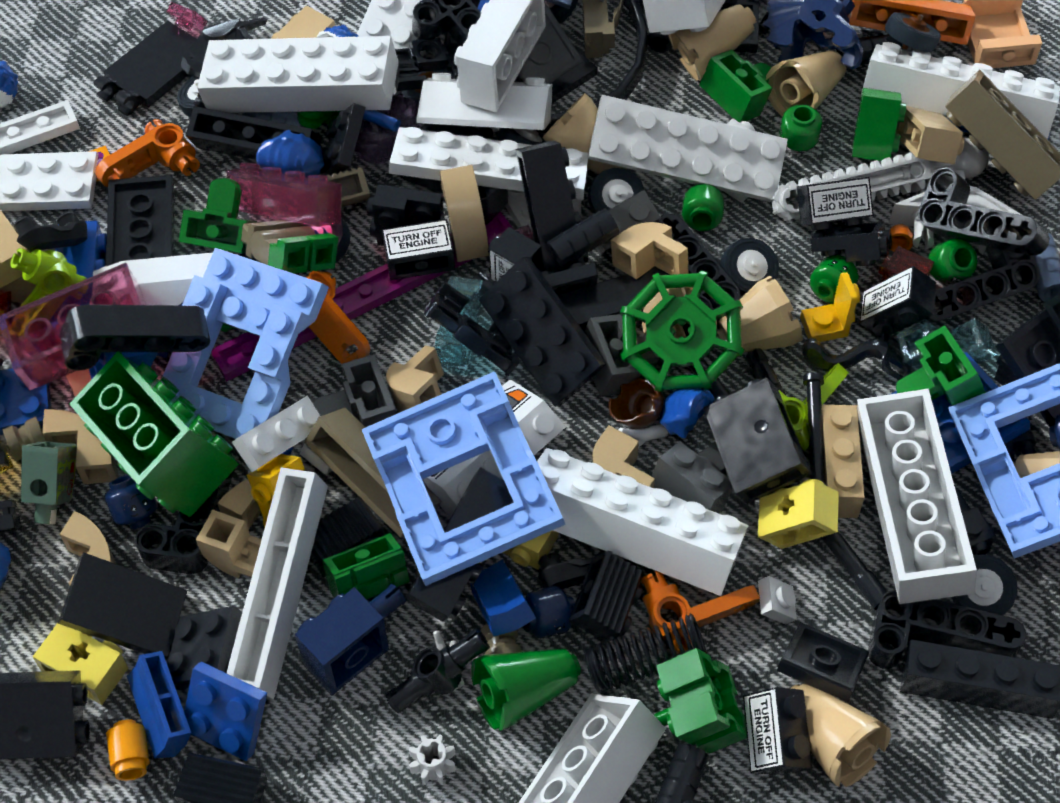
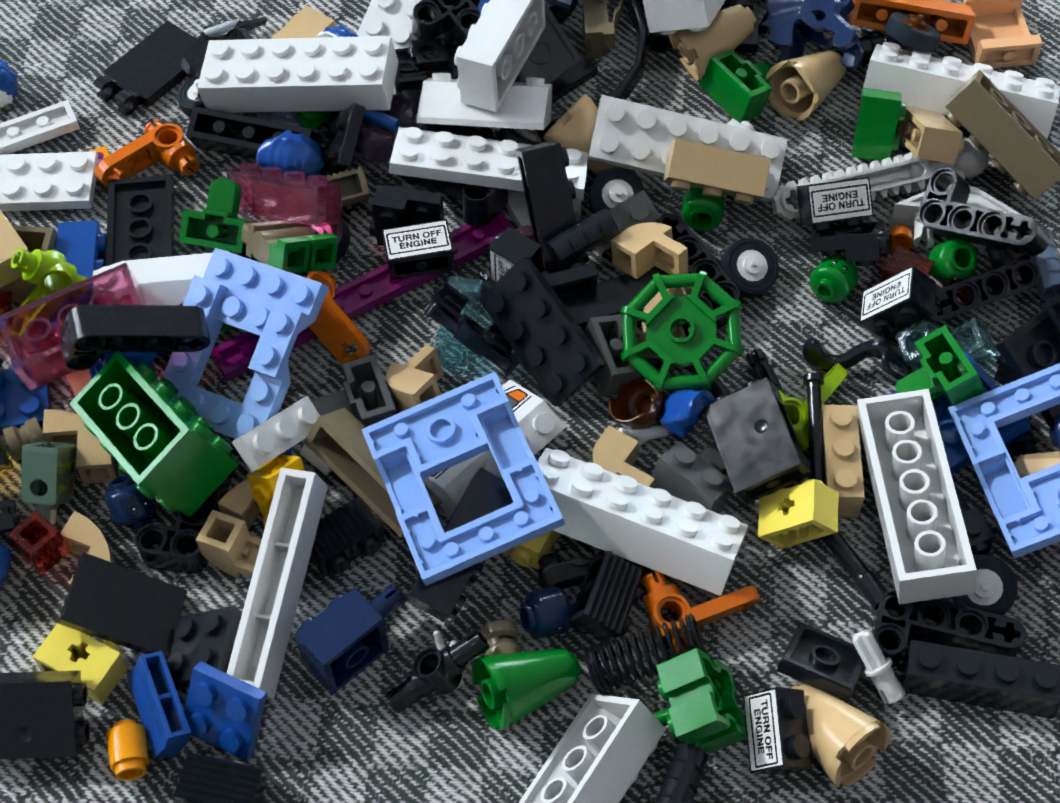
(39, 542): none -> clear red brick
(43, 237): black piece -> none
(186, 18): clear pink plate -> none
(367, 568): green brick -> none
(438, 767): white gear -> none
(464, 213): tan brick -> none
(501, 600): blue piece -> none
(716, 171): none -> tan brick
(765, 318): tan cone -> none
(777, 600): white plate -> none
(801, 127): green head -> none
(835, 319): yellow bracket -> none
(878, 667): none -> white axle

